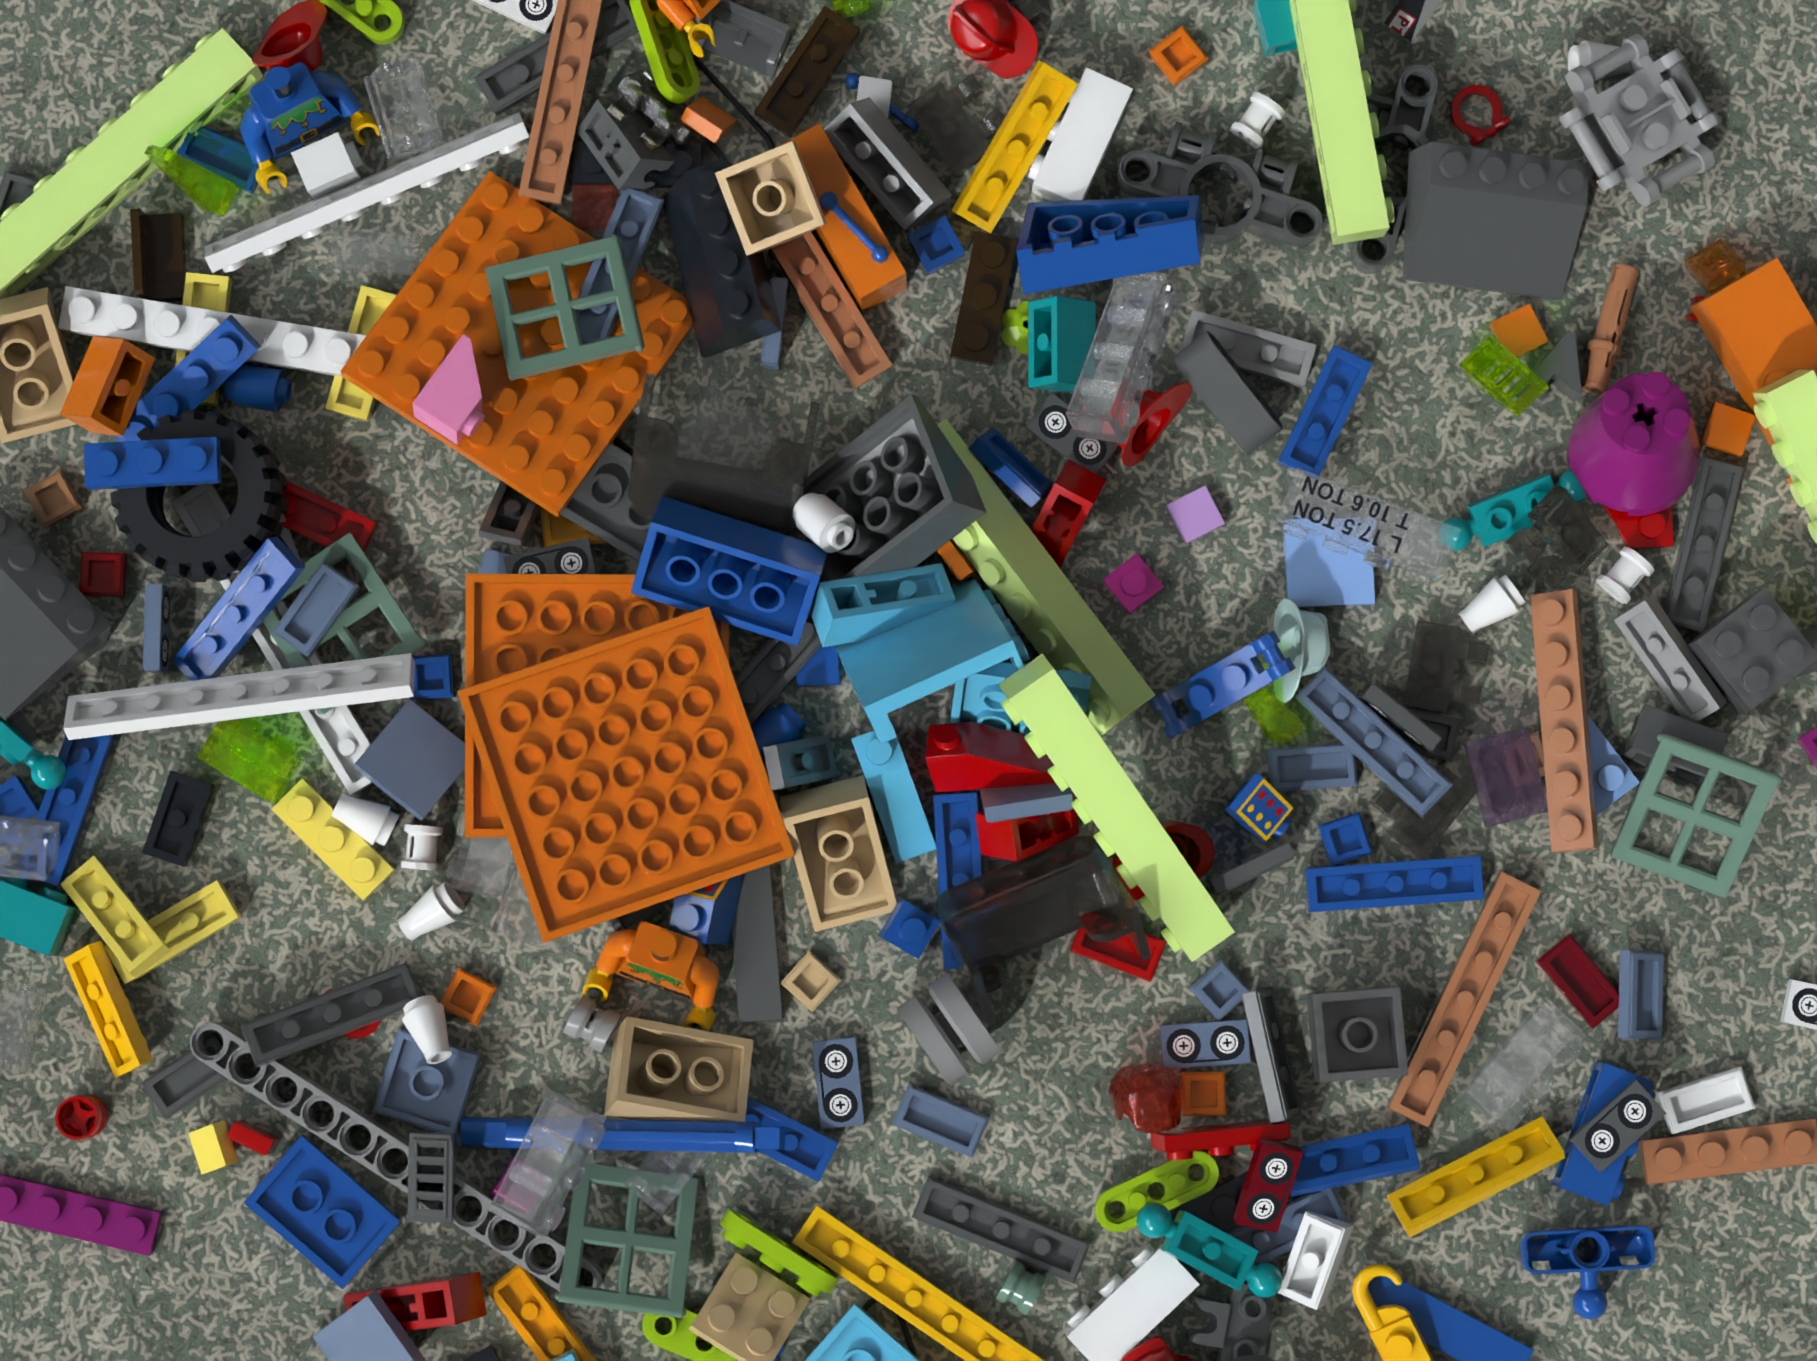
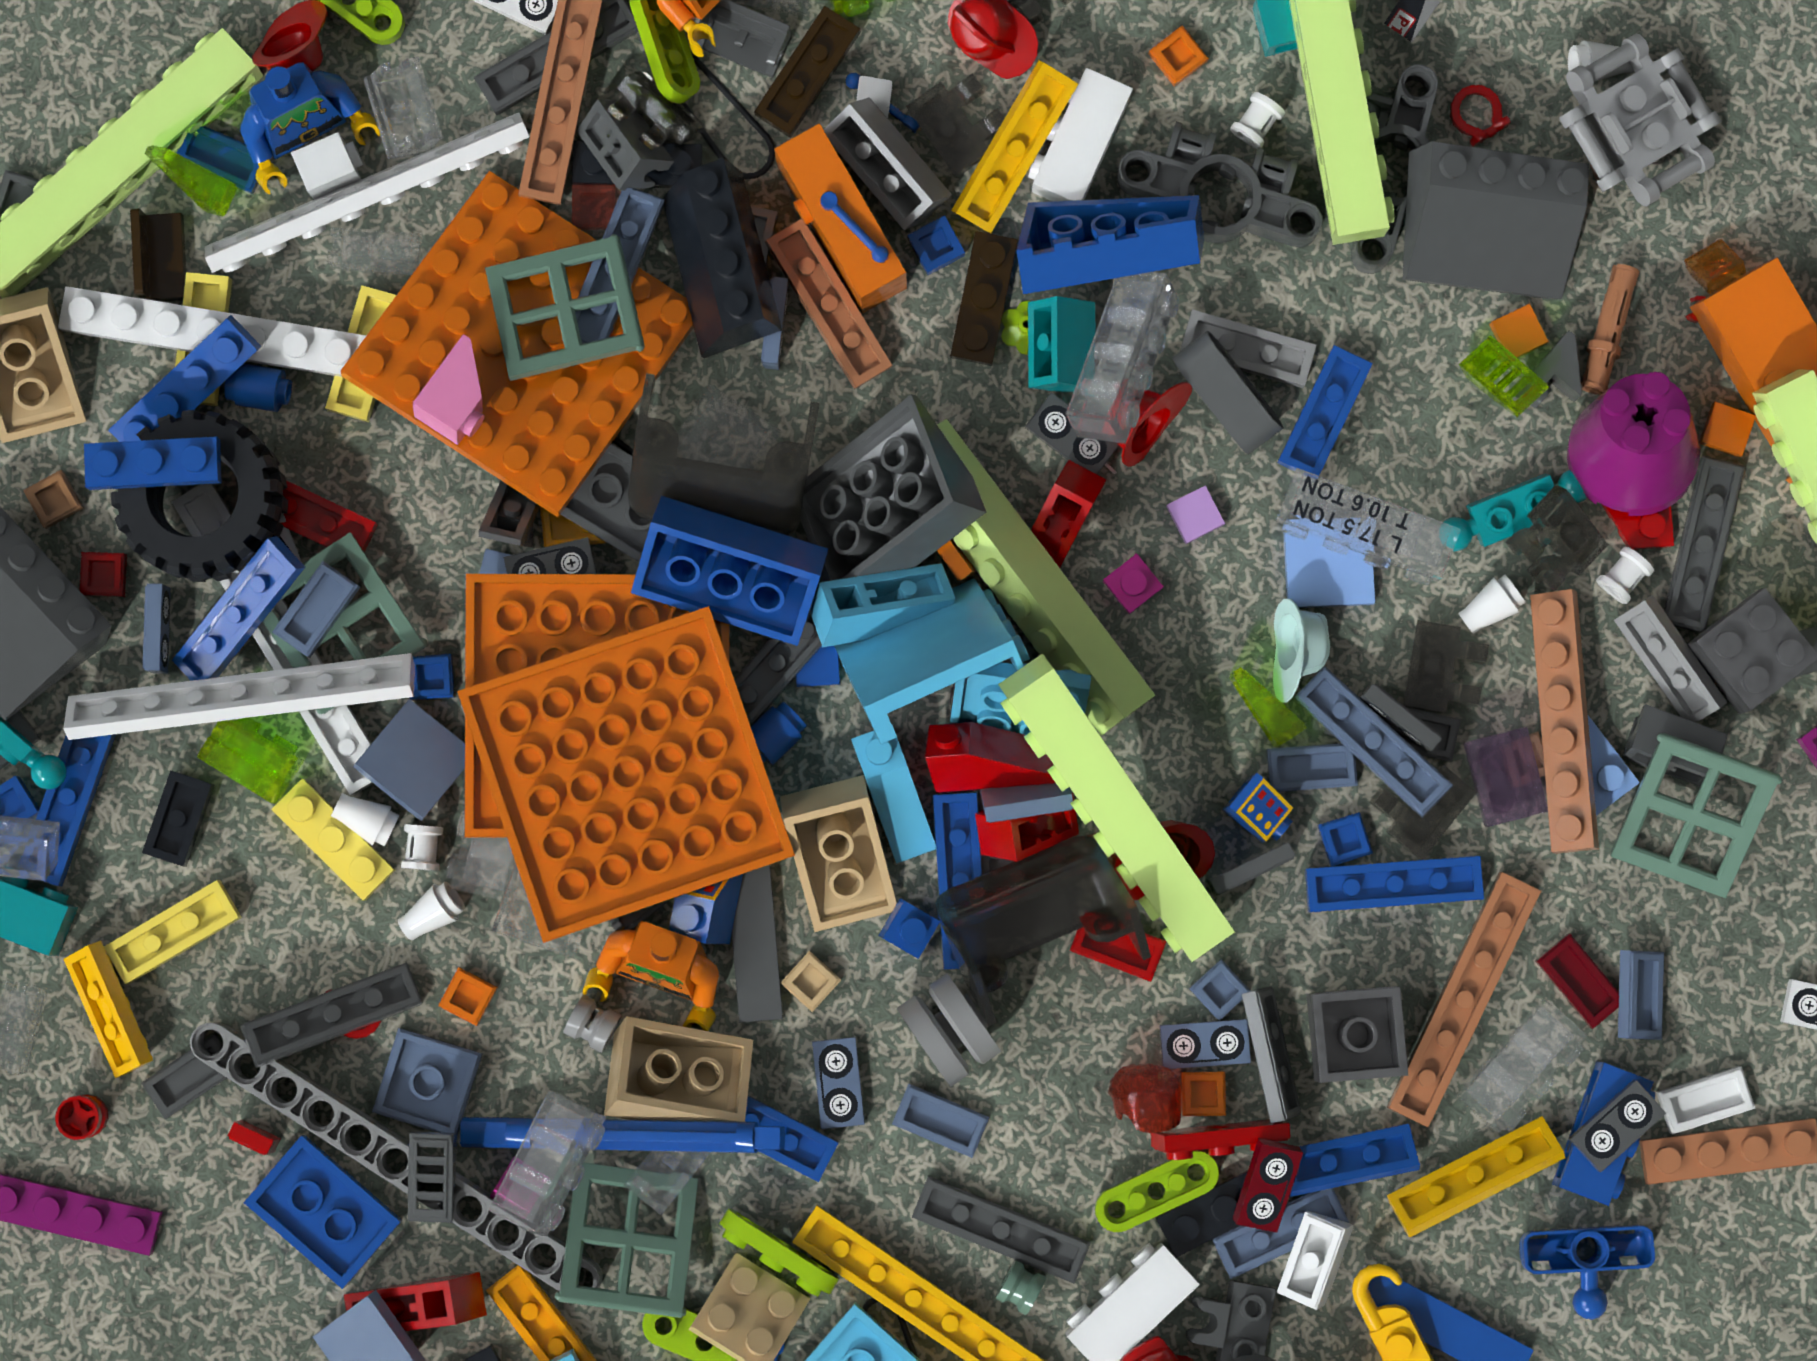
(107, 386): orange brick -> none
(115, 917): light yellow plate -> none
(213, 1147): light yellow tile -> none
(428, 1027): white cone -> none
(708, 119): orange tile -> none
(771, 198): tan slope -> none
(800, 762): flat silver plate -> none
(823, 522): white brick -> none
(1011, 467): blue tile -> none
(1209, 1250): teal plate -> none
(1222, 684): blue plate -> none

